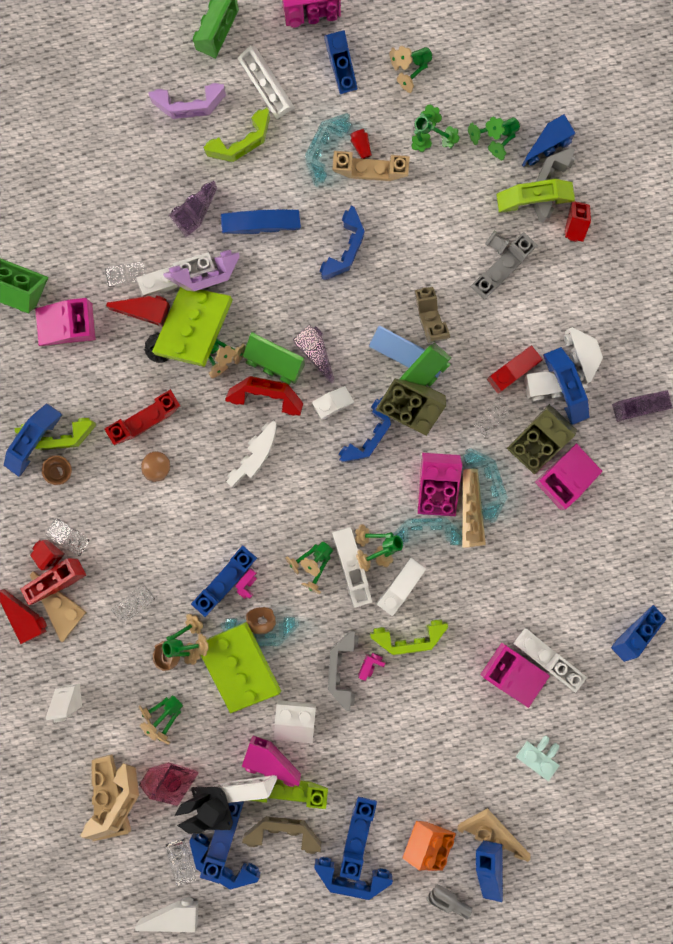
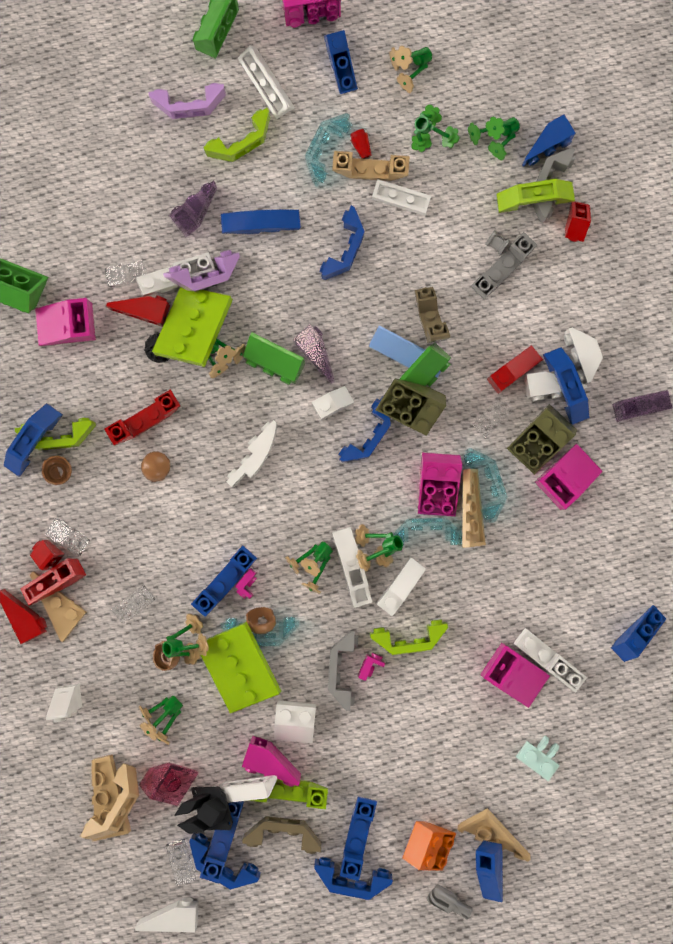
(258, 386): red slope -> none
(401, 197): none -> white plate

